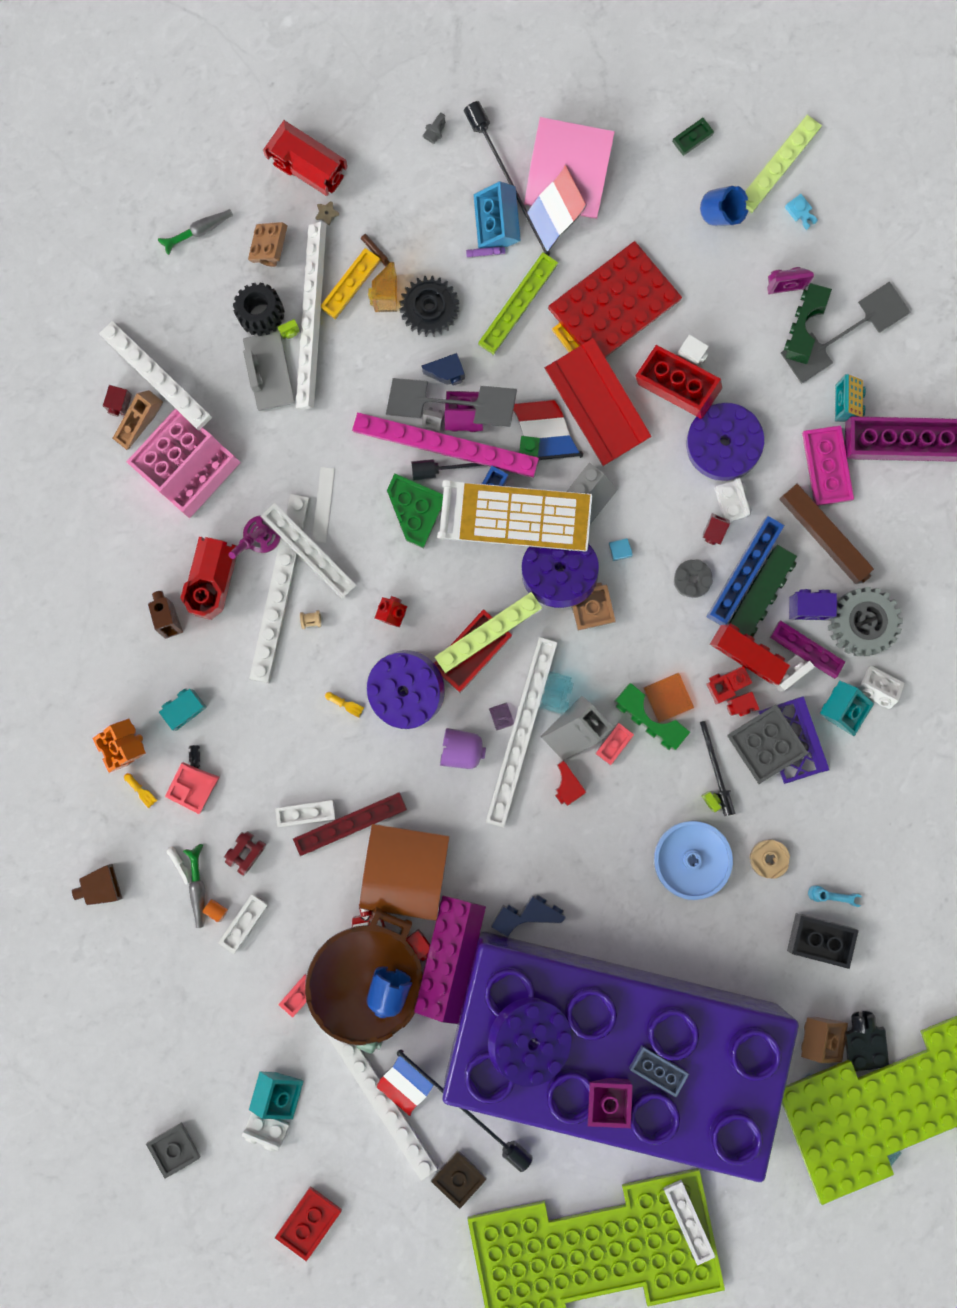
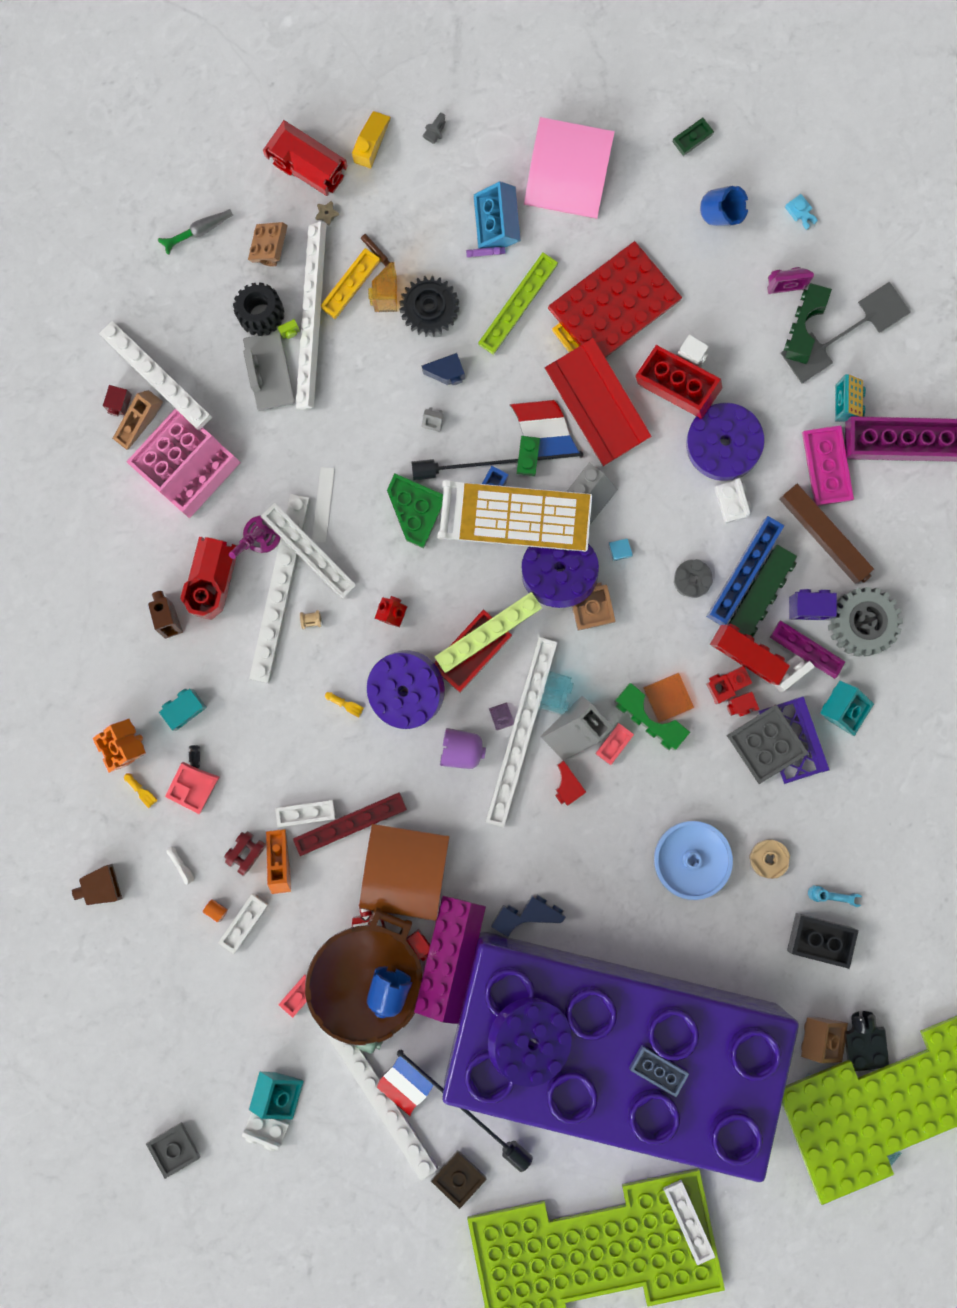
(196, 887): flat silver piece -> none
(278, 862): none -> orange slope
(308, 1223): red plate -> none
(370, 139): none -> yellow slope
(445, 445): dark pink plate -> none
(461, 416): magenta slope -> none
(492, 407): dark grey hinge -> none
(555, 207): flag -> none
(610, 1103): magenta slope -> none
(712, 801): lime plate -> none
(715, 529): dark red brick -> none
(724, 796): black piece -> none
(781, 162): yellowish green plate -> none
(881, 687): white bracket -> none

